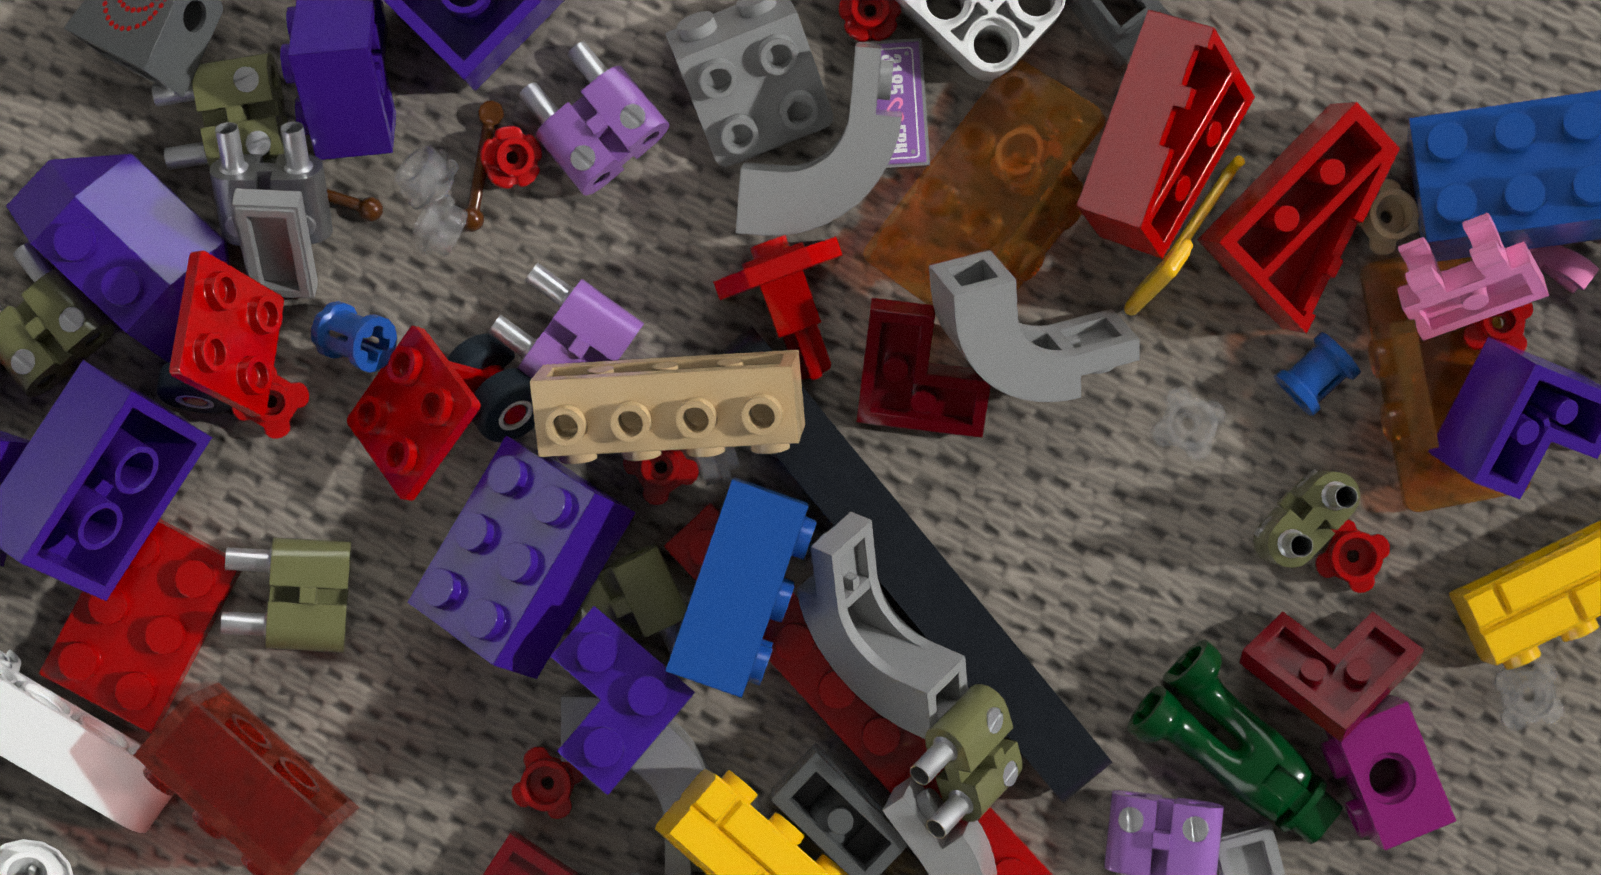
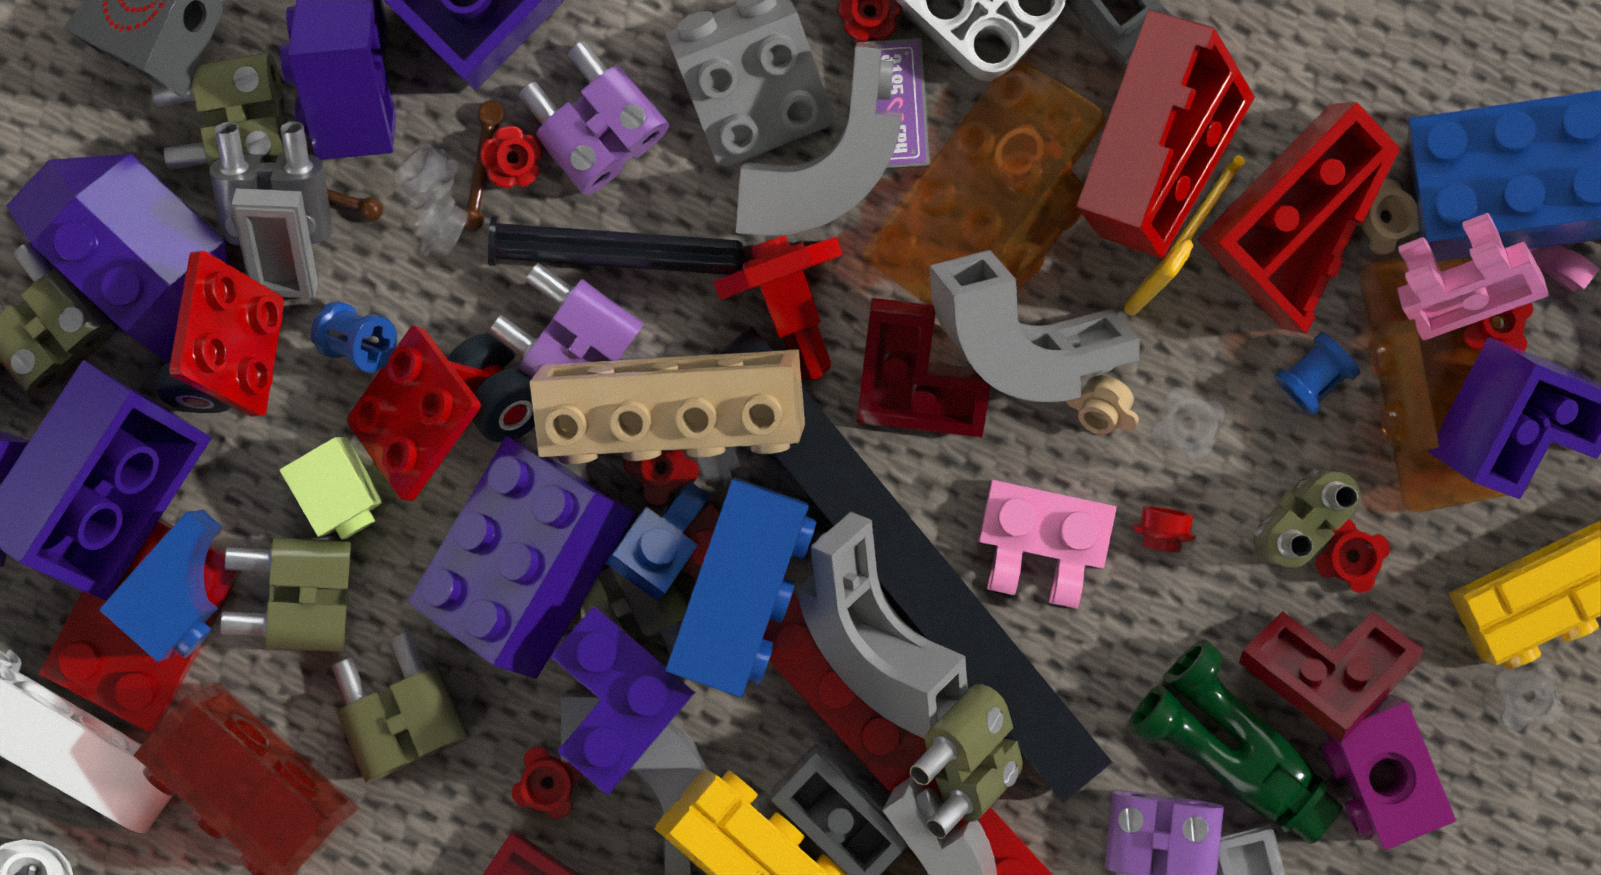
(165, 597): none -> blue arch
(277, 418): red plate -> none
(333, 488): none -> yellowish green brick
(399, 723): none -> olive piece
(613, 248): none -> black axle
(655, 545): none -> blue plate
(1044, 525): none -> bright pink plate
(1105, 406): none -> tan plate
(1165, 528): none -> red plate

